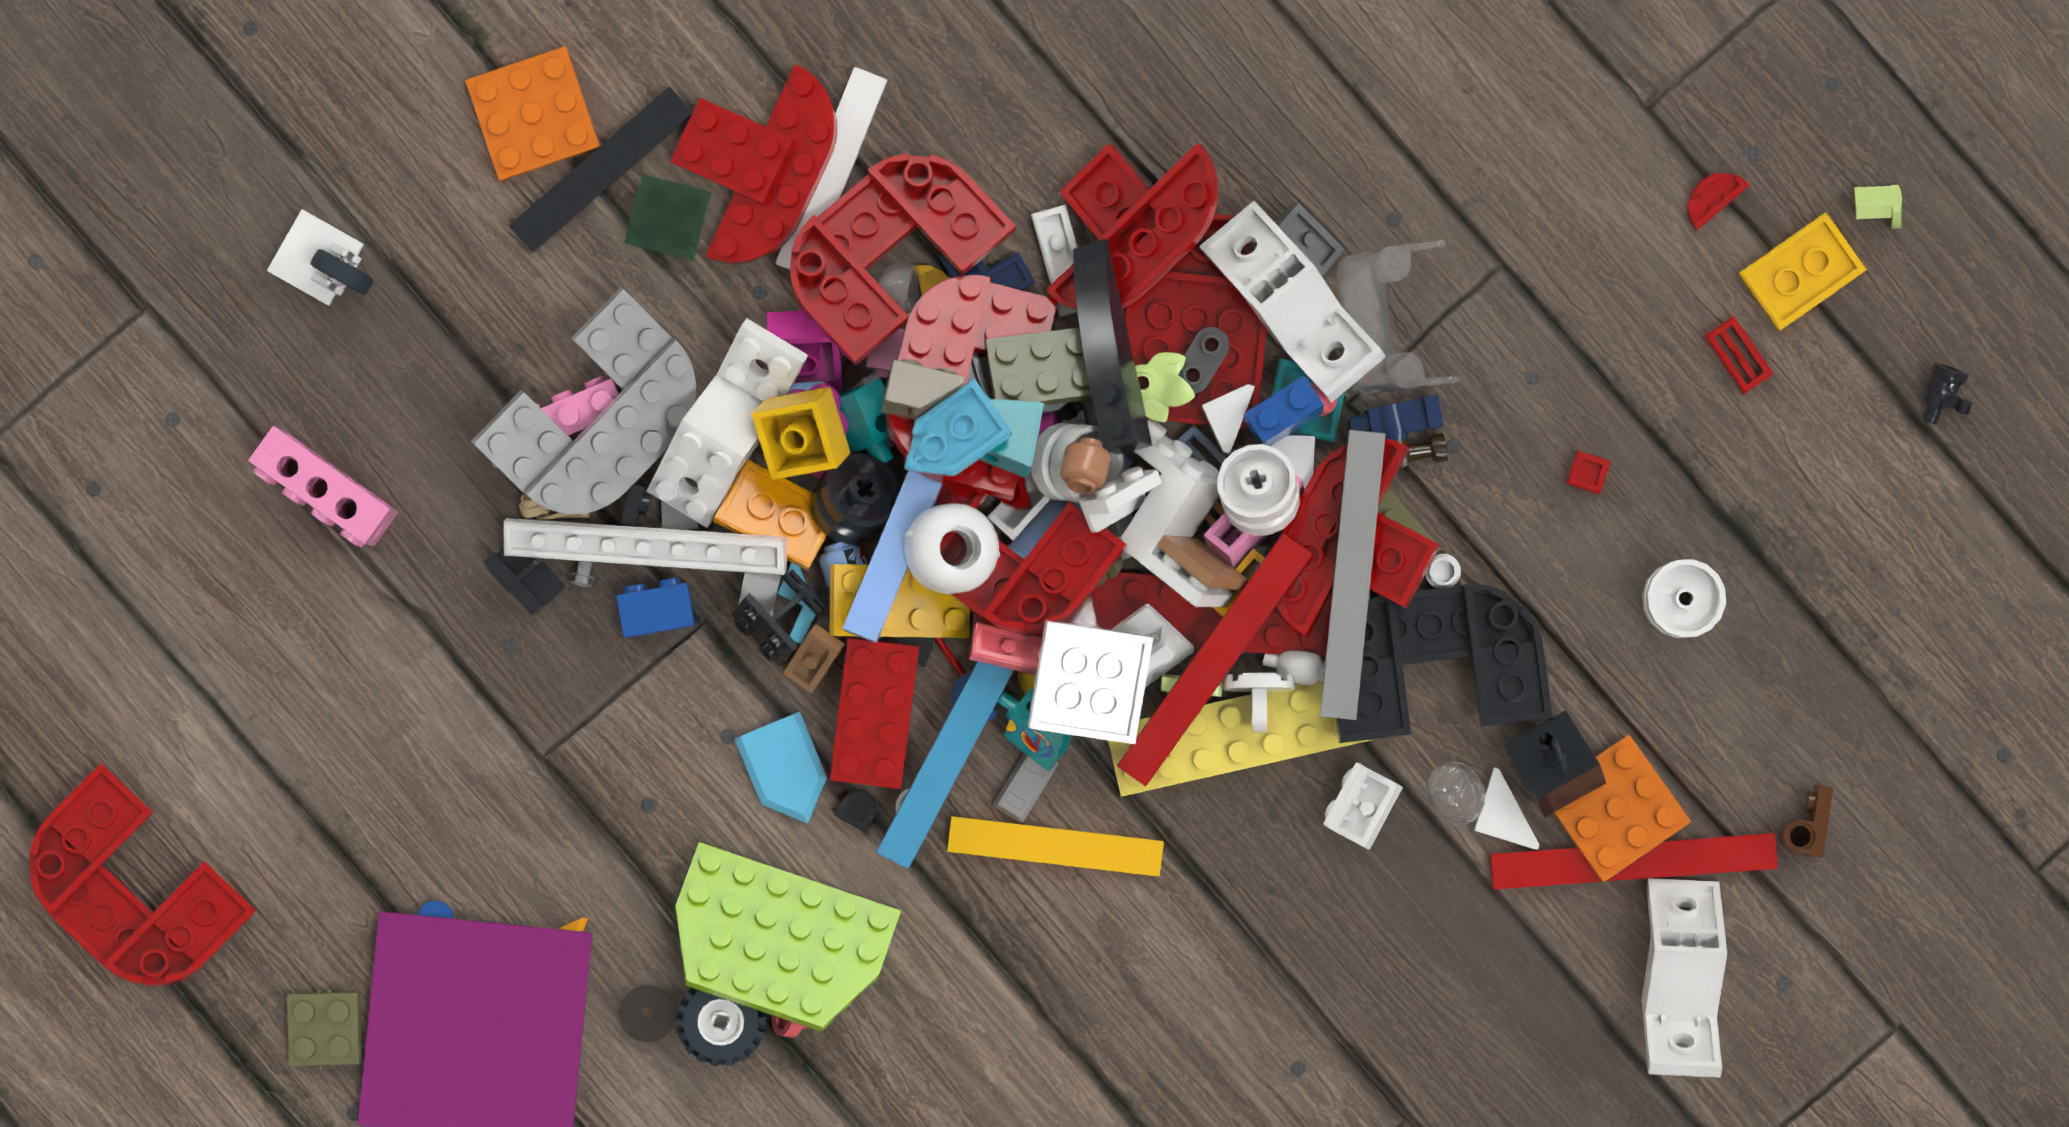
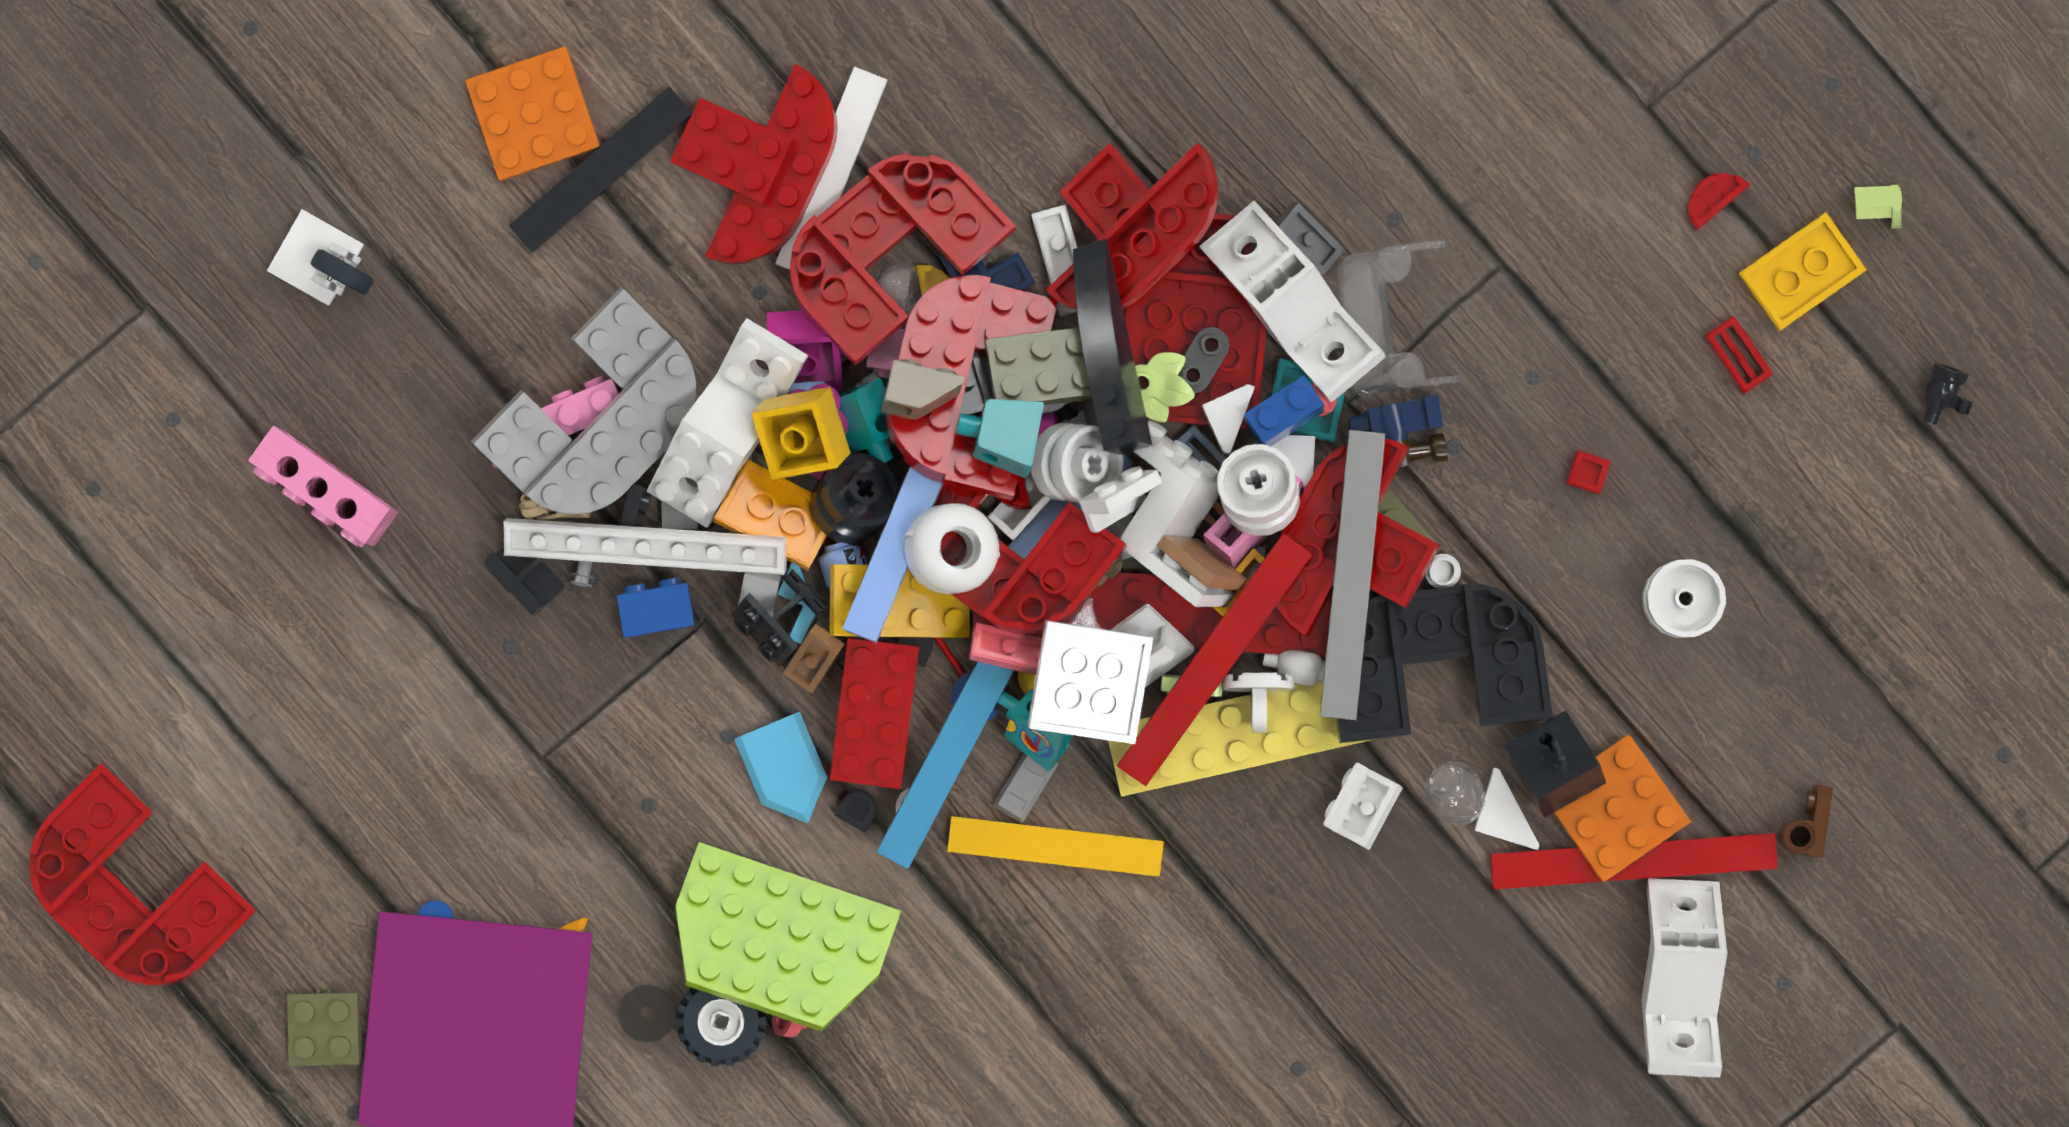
(668, 218): clear green plate -> none
(956, 432): medium azure tile -> none
(1085, 466): nougat head -> none

